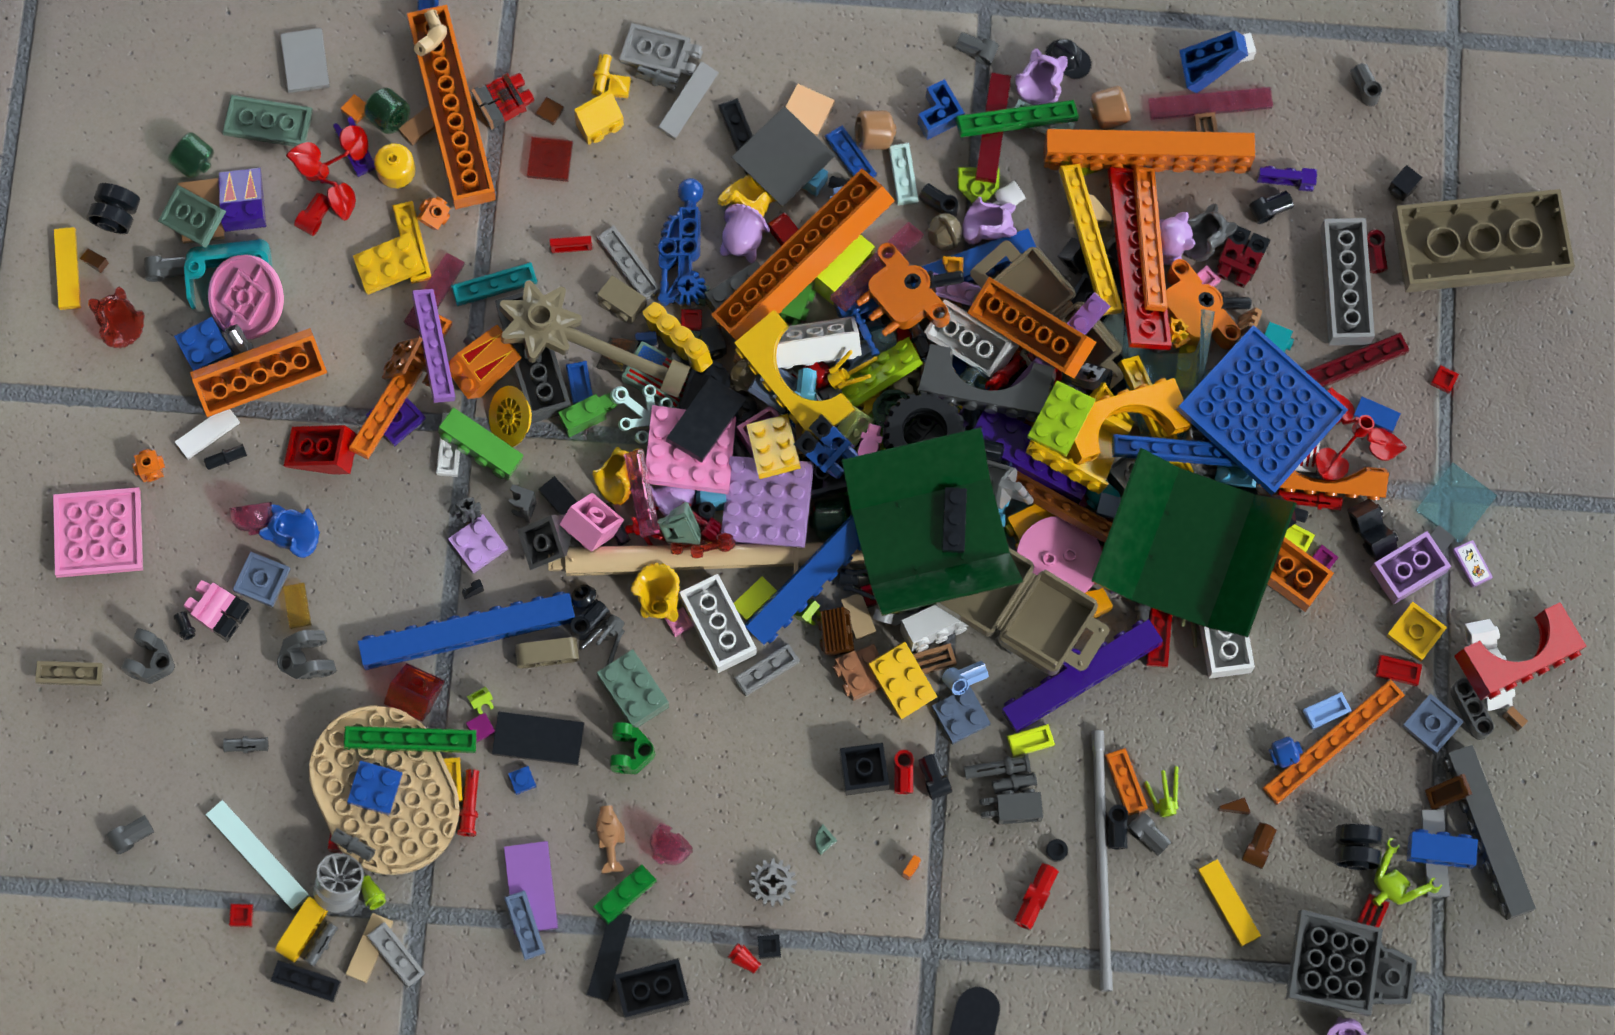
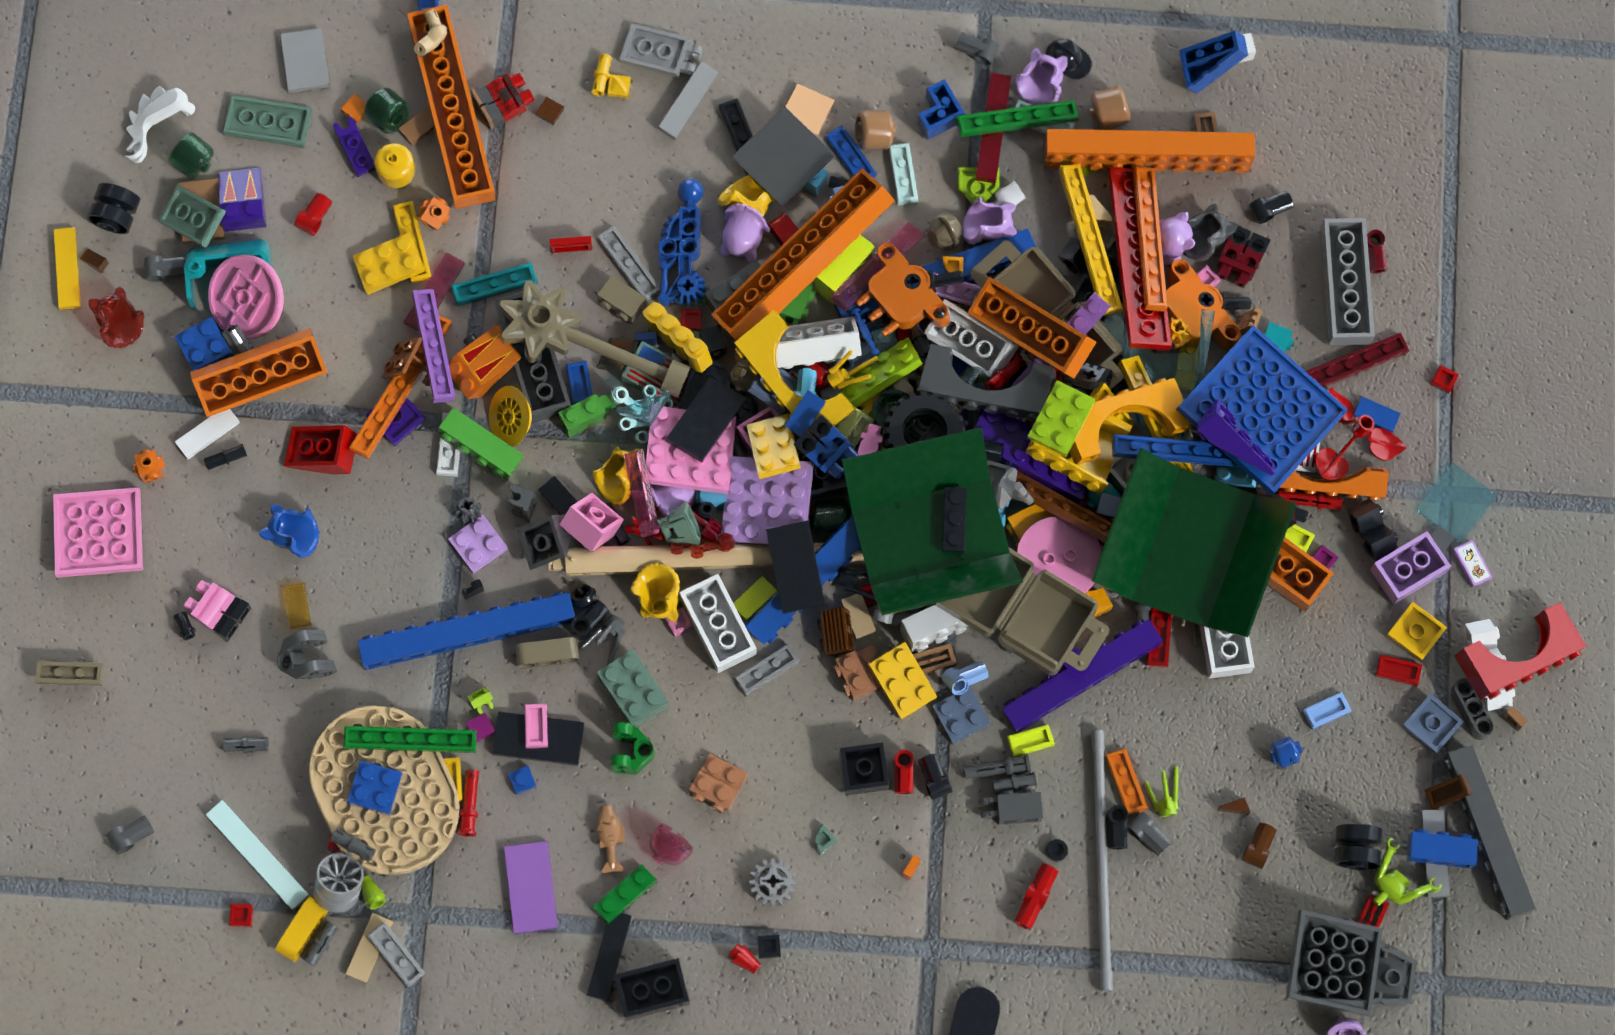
(151, 111): none -> white animal
(161, 652): dark grey piece -> none
(251, 517): clear pink cylinder -> none
(261, 579): sand blue plate -> none
(305, 981): black plate -> none
(306, 160): red plant -> none
(414, 692): clear red slope -> none
(524, 925): sand blue tile -> none
(536, 726): none -> bright pink tile
(550, 159): clear red tile -> none
(599, 117): yellow slope -> none
(645, 409): none -> clear light blue tile
(657, 78): dark grey pin -> none
(718, 783): none -> nougat plate
(795, 567): none -> black tile
(805, 413): none -> blue tile
(807, 613): lime tile -> none
(938, 200): black piece -> none
(1210, 102): clear pink tile -> none
(1221, 430): none -> dark purple wedge
(1229, 903): yellow tile -> none
(1305, 179): dark purple plate -> none
(1333, 742): orange tile -> none
(1366, 83): dark grey piece -> none
(1404, 183): black brick -> none
(1483, 240): dark tan plate -> none

